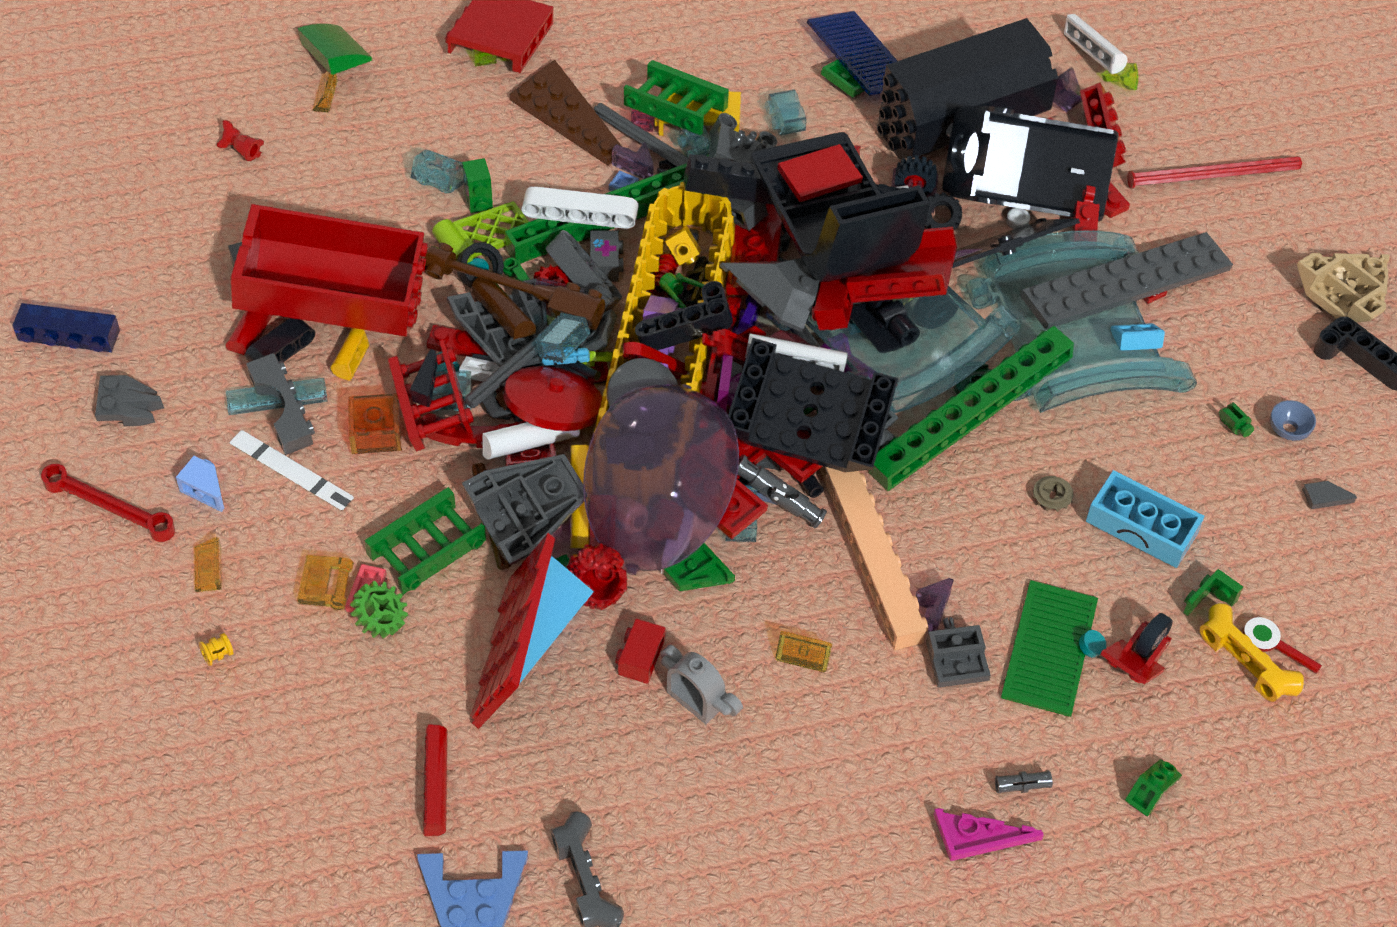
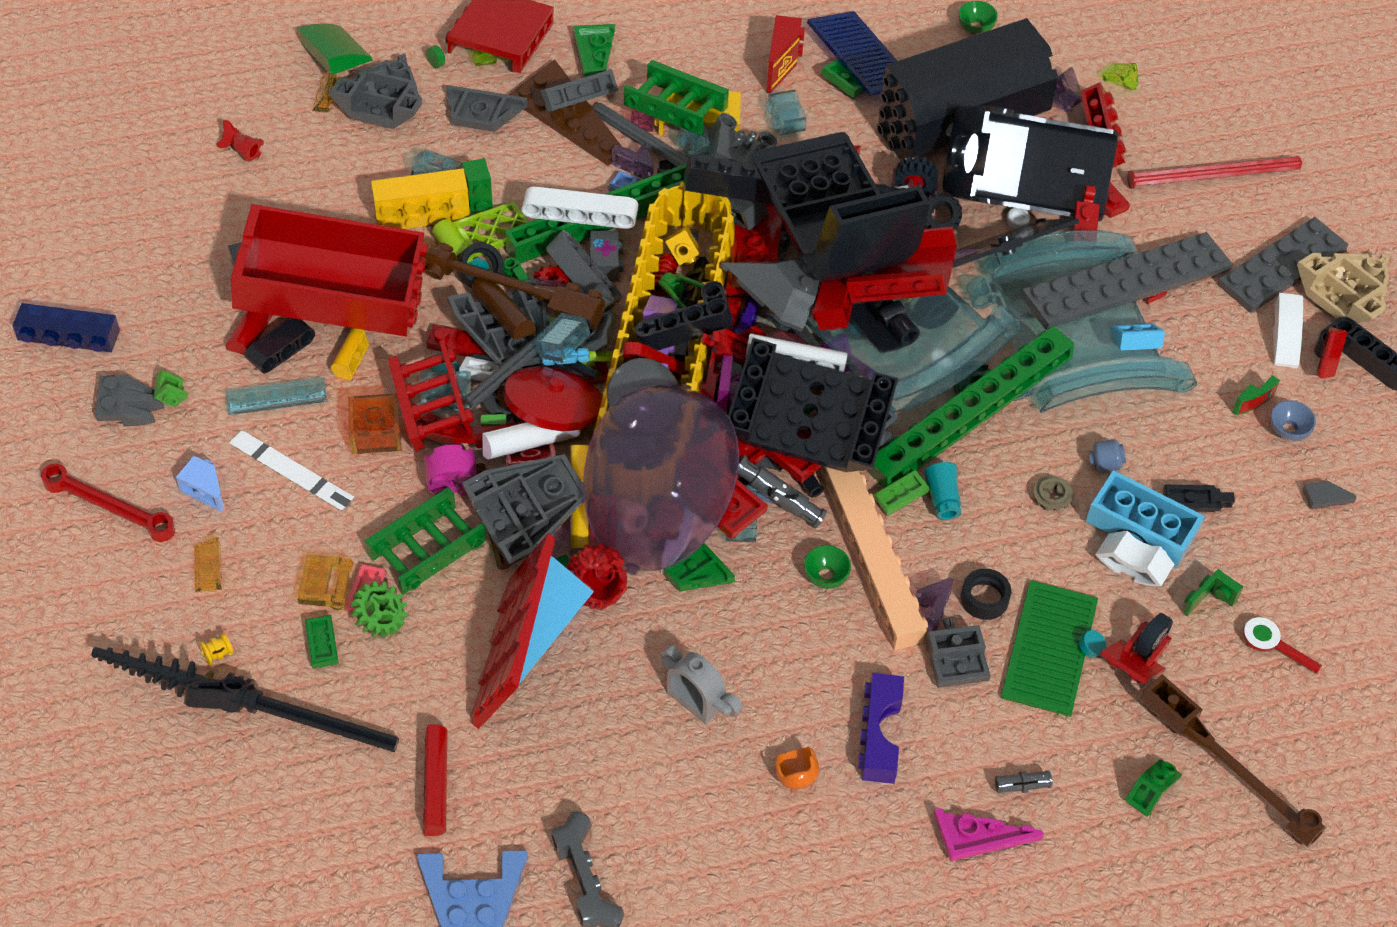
(169, 389): none -> bright green bracket
(235, 694): none -> black piece
(269, 379): dark grey arch -> none
(321, 641): none -> green plate
(379, 94): none -> dark grey wedge
(421, 199): none -> yellow brick
(423, 385): black slope -> none
(435, 56): none -> green tile
(449, 468): none -> dark pink brick
(482, 108): none -> dark grey wing
(493, 420): none -> bright green tile
(579, 90): none -> dark grey hinge
(594, 47): none -> green wing
(641, 650): red brick -> none
(682, 351): none -> black tile
(784, 49): none -> red slope
(797, 768): none -> orange hair
(803, 651): clear yellow slope -> none
(819, 173): red tile -> none
(827, 558): none -> green piece
(880, 756): none -> dark purple arch
(901, 492): none -> bright green plate
(944, 489): none -> teal plant
(977, 12): none -> green piece
(991, 578): none -> black tyre
(1094, 44): white brick -> none
(1107, 456): none -> sand blue head
(1139, 560): none -> white brick
(1183, 716): none -> reddish brown bar
(1200, 497): none -> black hinge
(1236, 420): green arm -> none
(1254, 397): none -> green slope
(1271, 680): yellow plate -> none
(1276, 266): none -> dark grey plate
(1288, 330): none -> white slope
(1331, 352): none -> red slope

